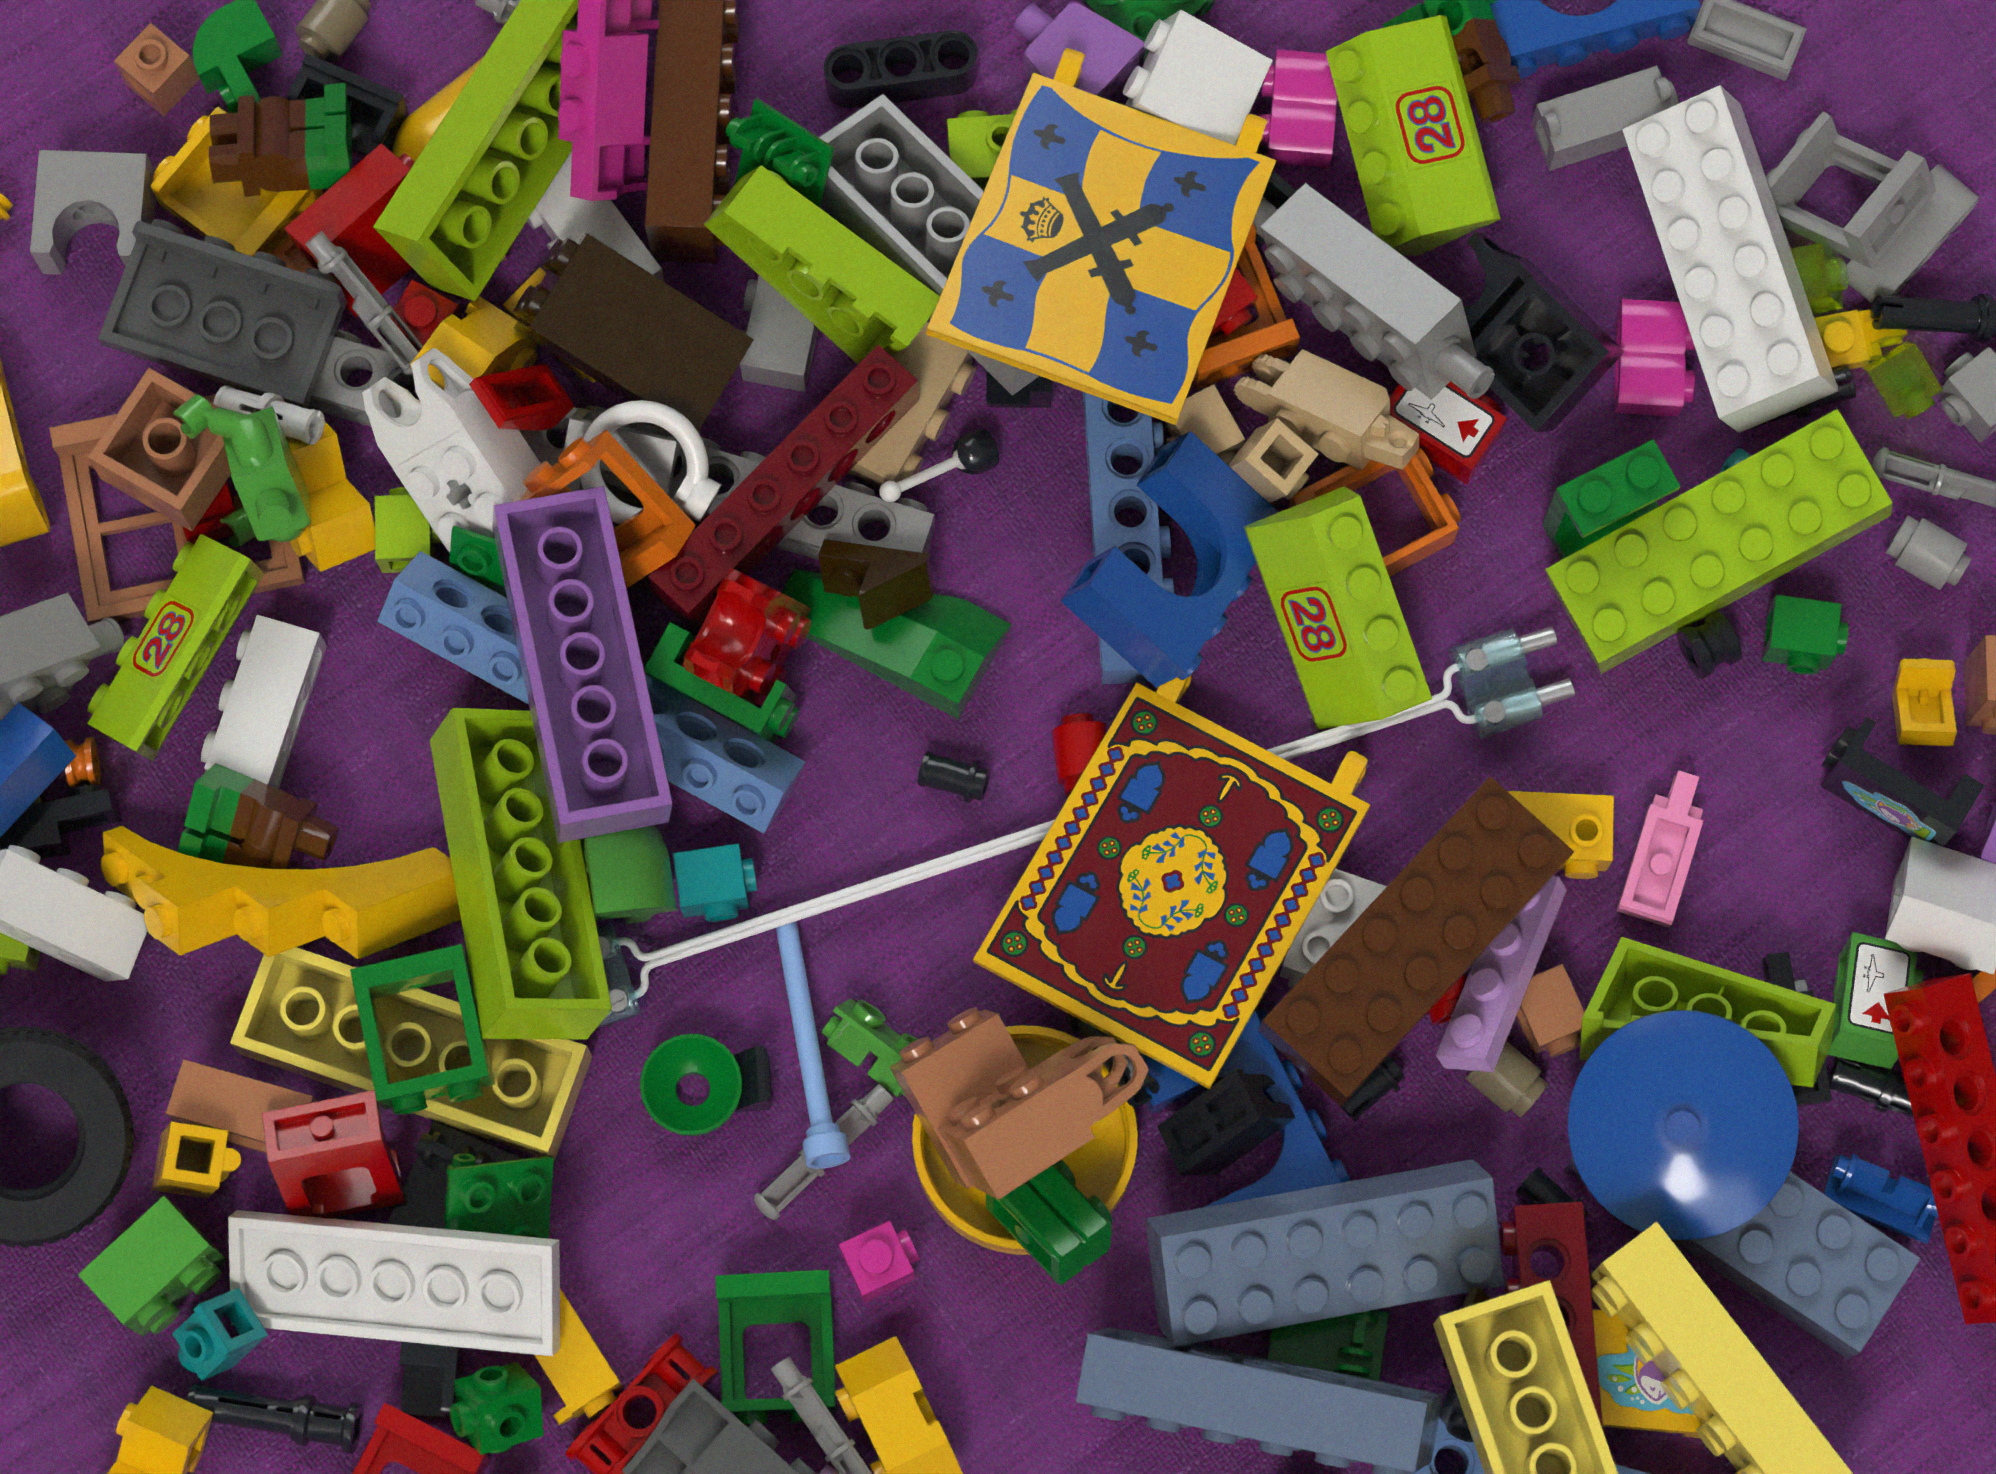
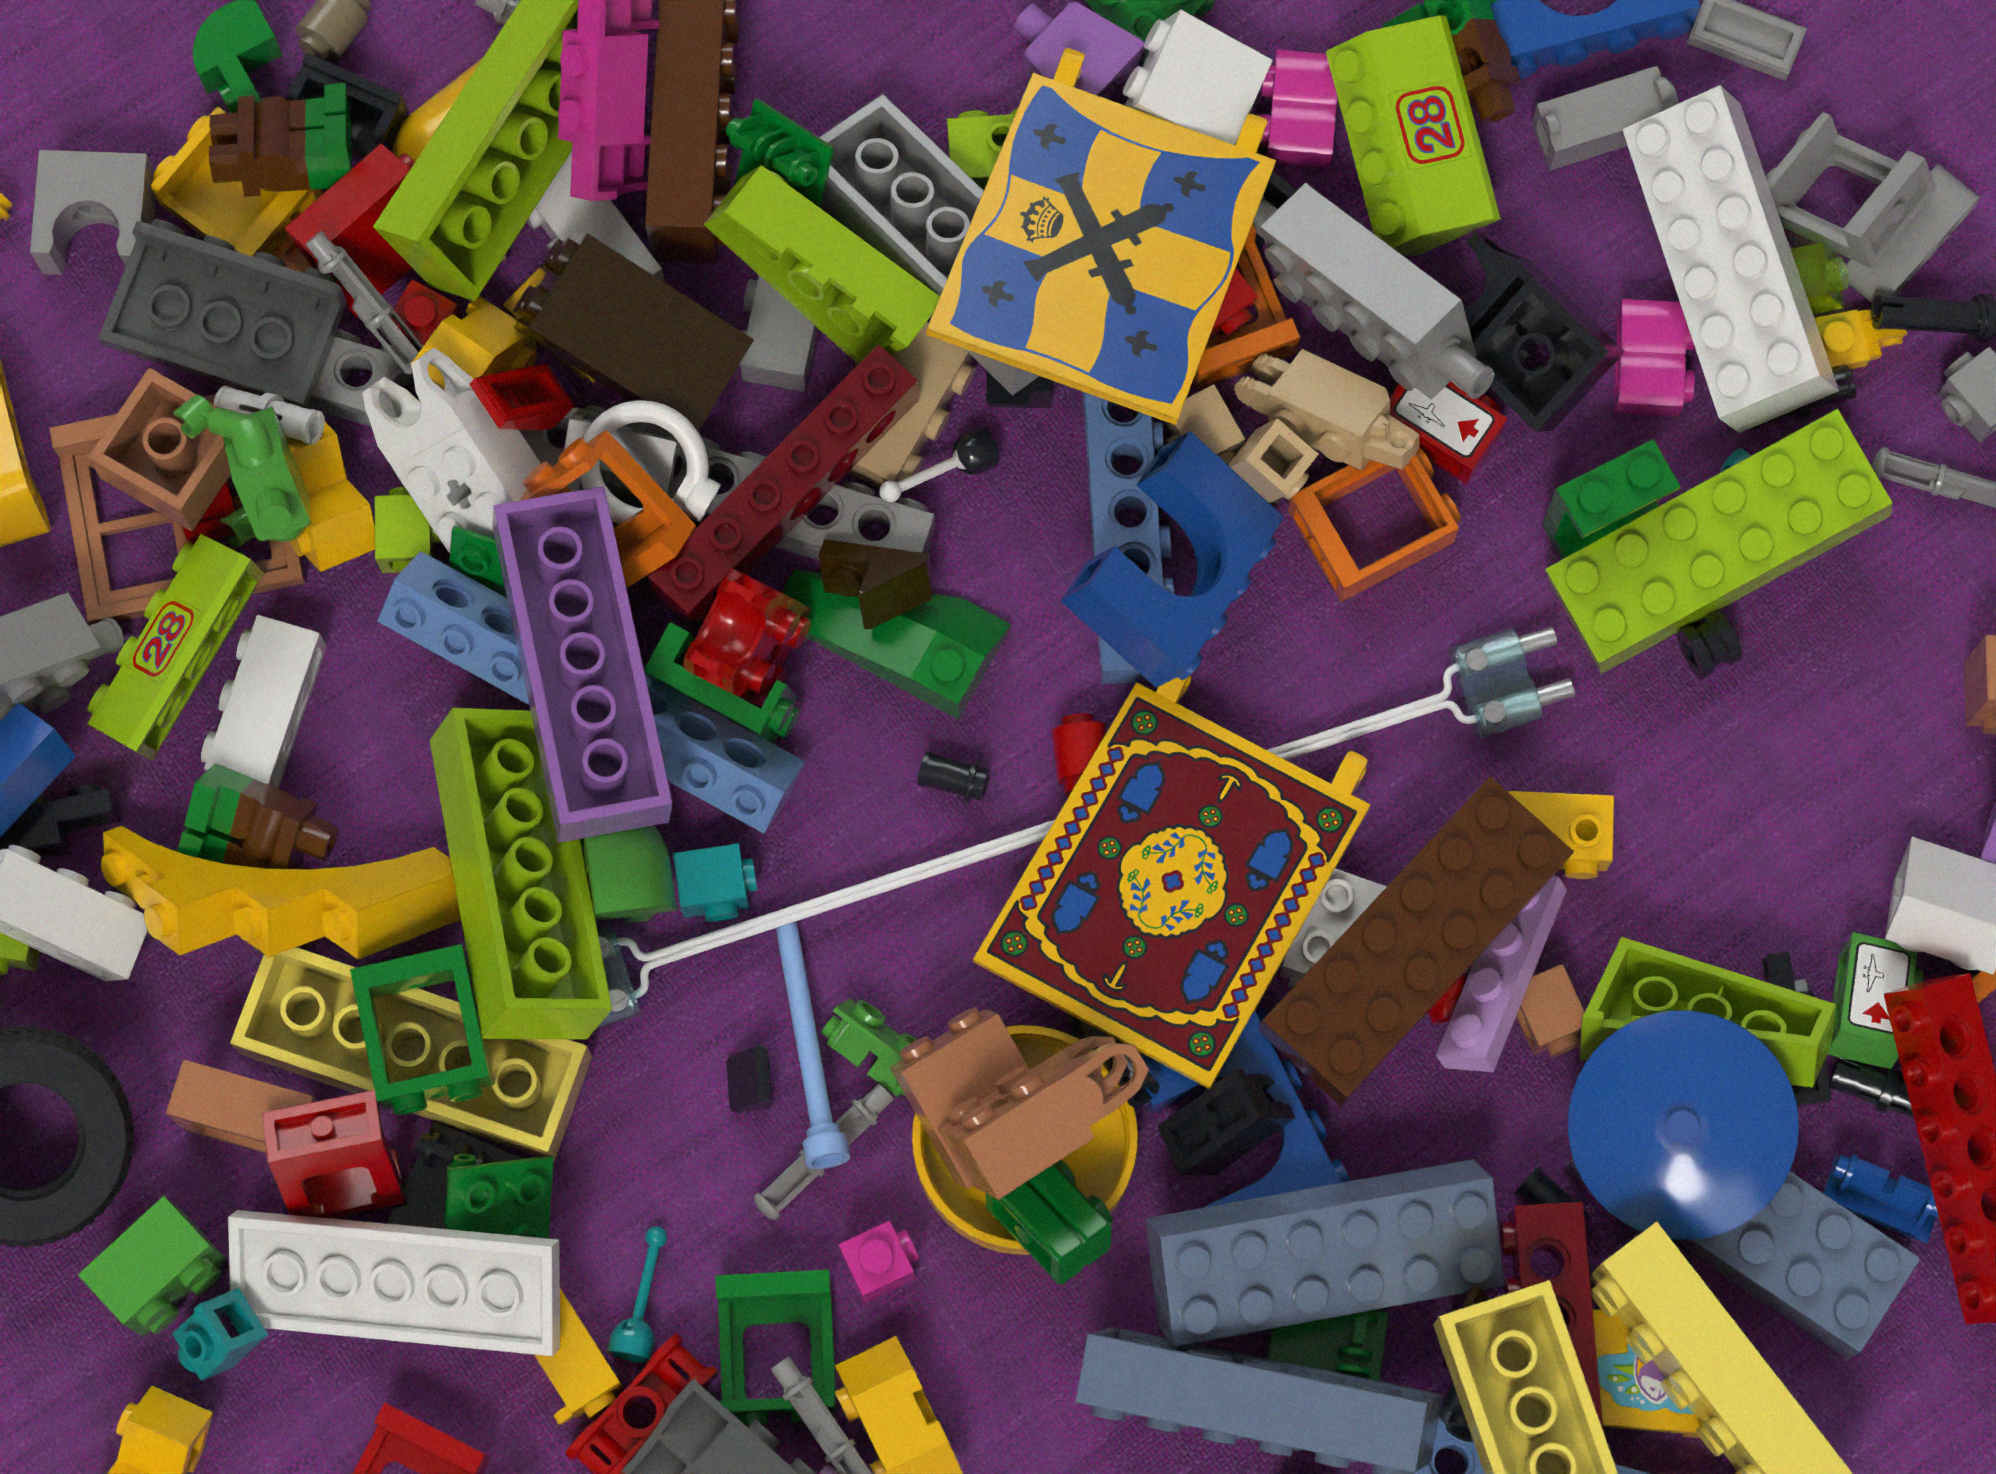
(85, 764): orange bush -> none
(157, 69): nougat brick -> none
(193, 1160): yellow brick -> none
(301, 1419): black pin -> none
(429, 1378): black panel -> none
(497, 1408): green brick -> none
(633, 1337): none -> teal hinge
(683, 1057): green piece -> none
(920, 51): black beam -> none
(1338, 610): lime slope -> none
(1378, 1084): black pin -> none
(1513, 1084): dark tan brick -> none
(1663, 854): bright pink hinge -> none
(1803, 634): green brick -> none
(1892, 795): black panel -> none
(1903, 380): clear neon green brick -> none
(1924, 702): yellow bracket -> none
(1929, 552): light grey brick -> none

